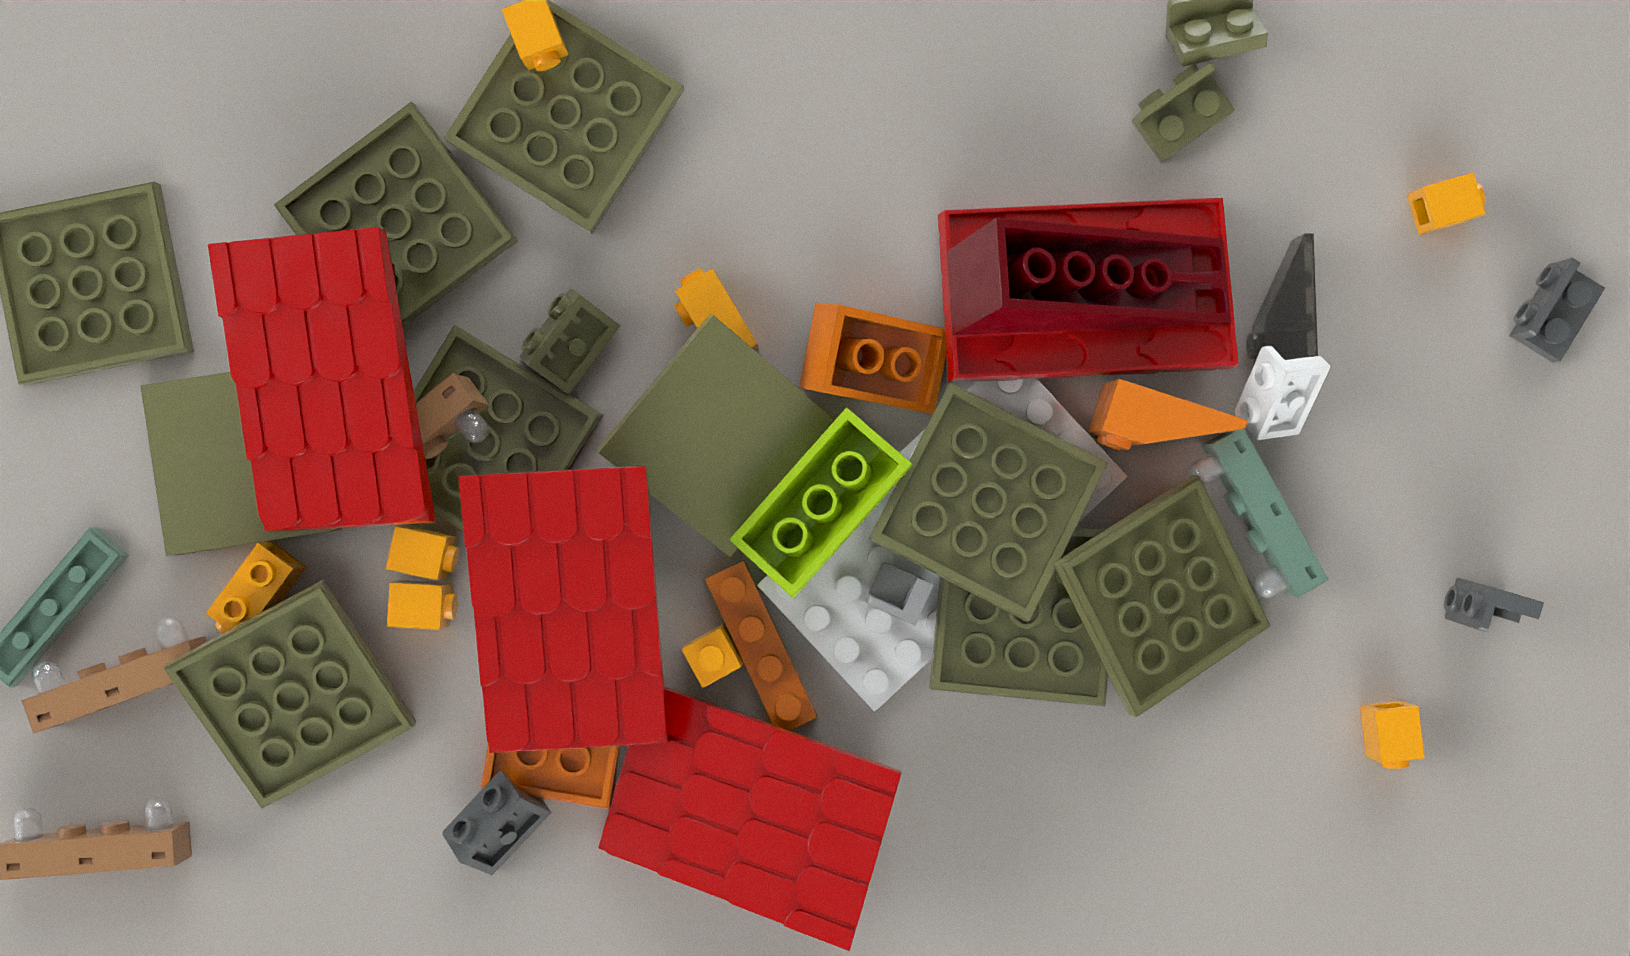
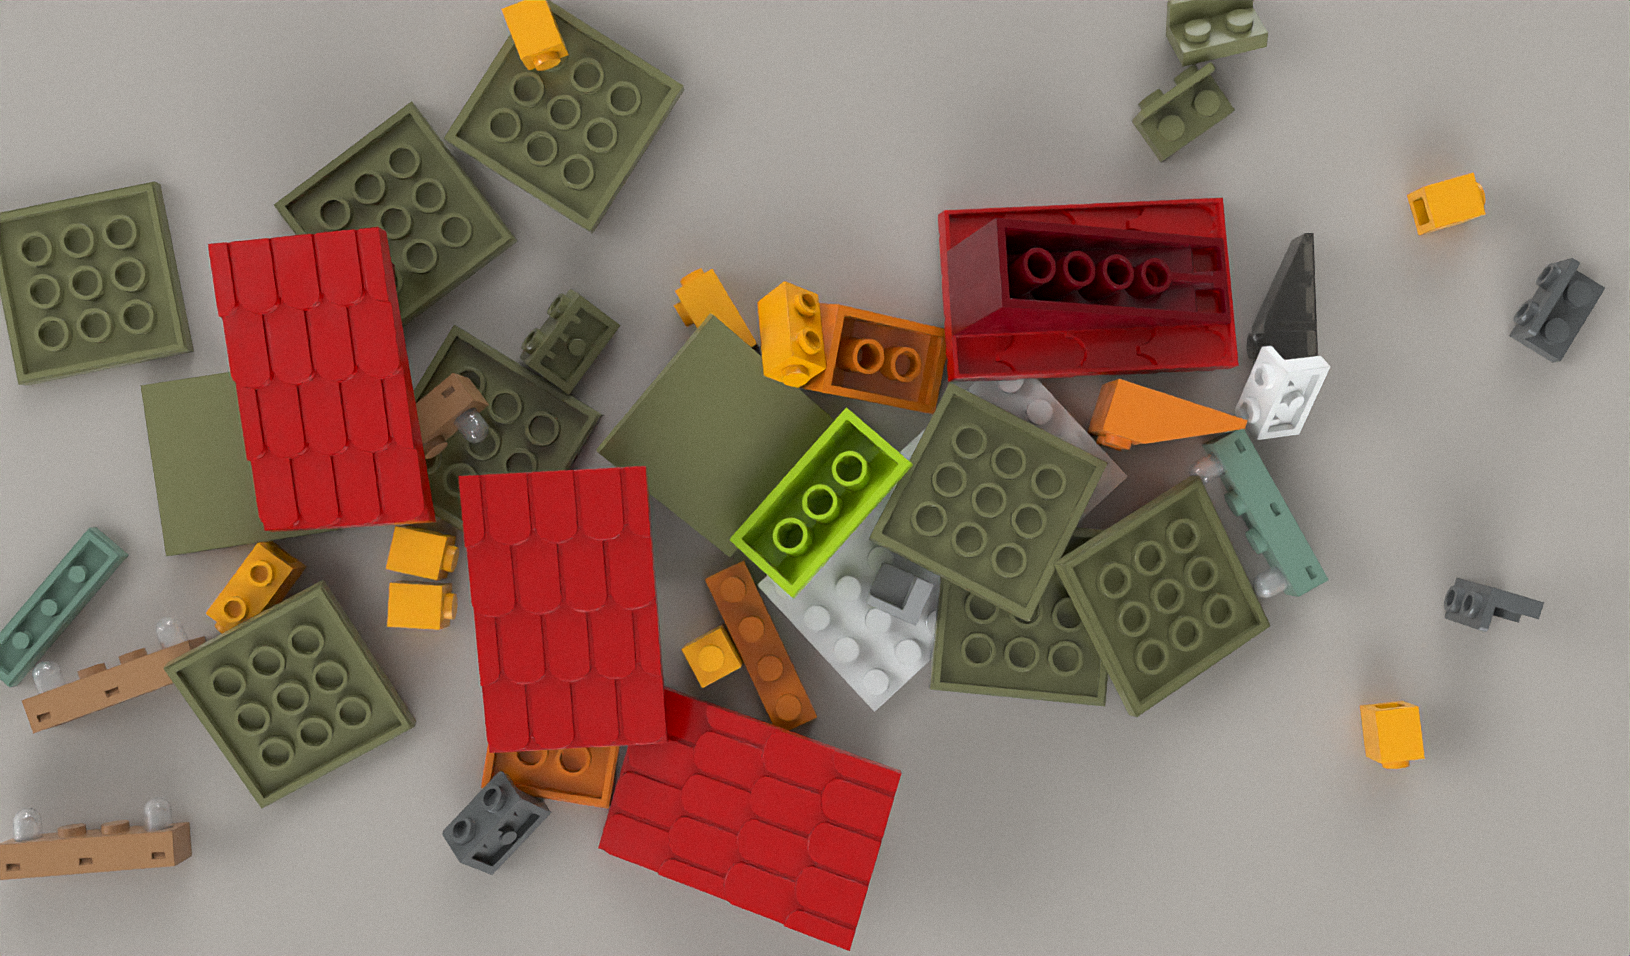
(791, 335): none -> light orange brick

